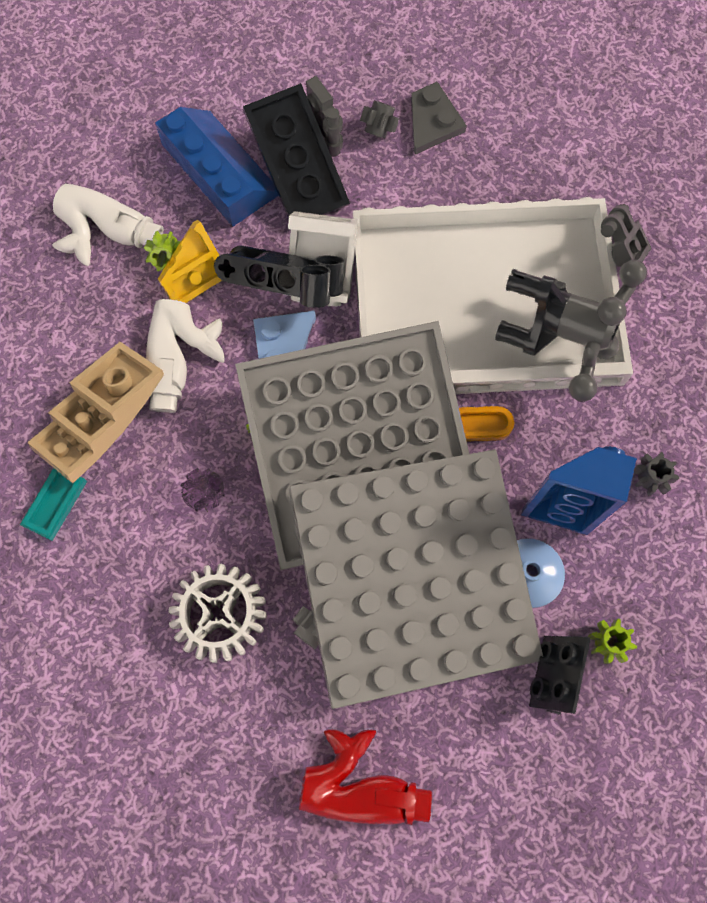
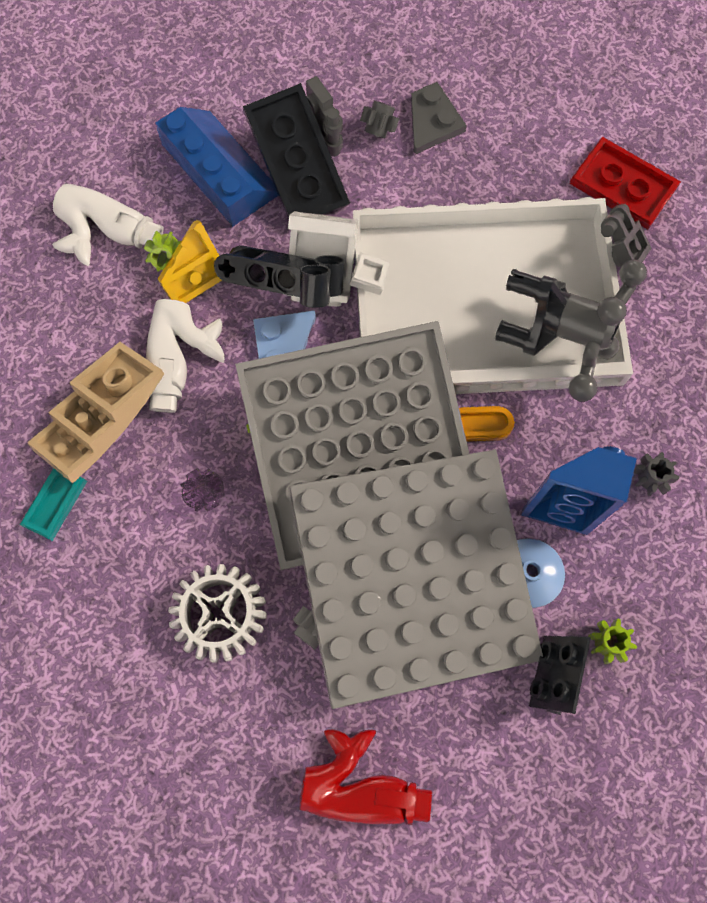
(370, 273): none -> white tile
(625, 179): none -> red tile

